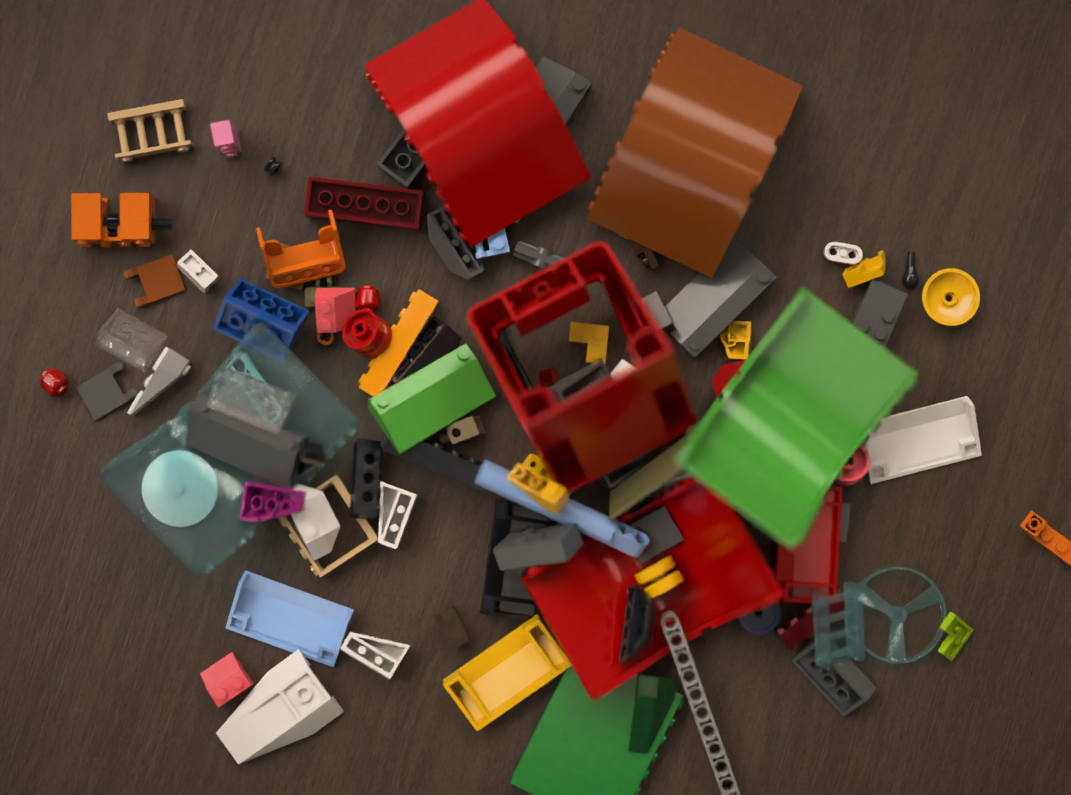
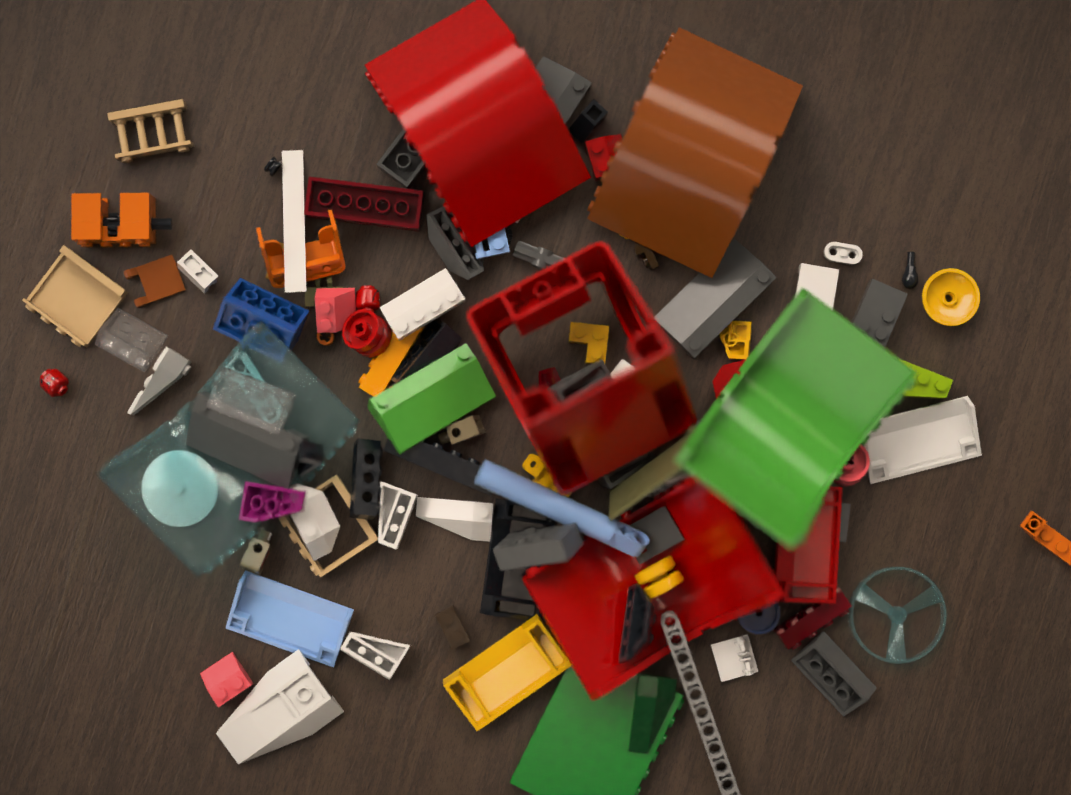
(75, 297): none -> tan panel
(103, 392): dark grey flag -> none
(226, 138): bright pink brick -> none
(254, 561): none -> dark tan torso
(294, 221): none -> white sticker
(422, 304): none -> white slope
(464, 518): none -> white wedge
(515, 361): black piece -> none
(539, 488): yellow slope -> none
(588, 121): none -> black slope
(599, 152): none -> red slope
(659, 313): brick -> none
(734, 658): none -> white hinge
(818, 281): none -> white panel
(853, 625): clear light blue fence -> none
(865, 270): yellow slope -> none
(928, 384): none -> lime wedge
(957, 632): lime plate -> none

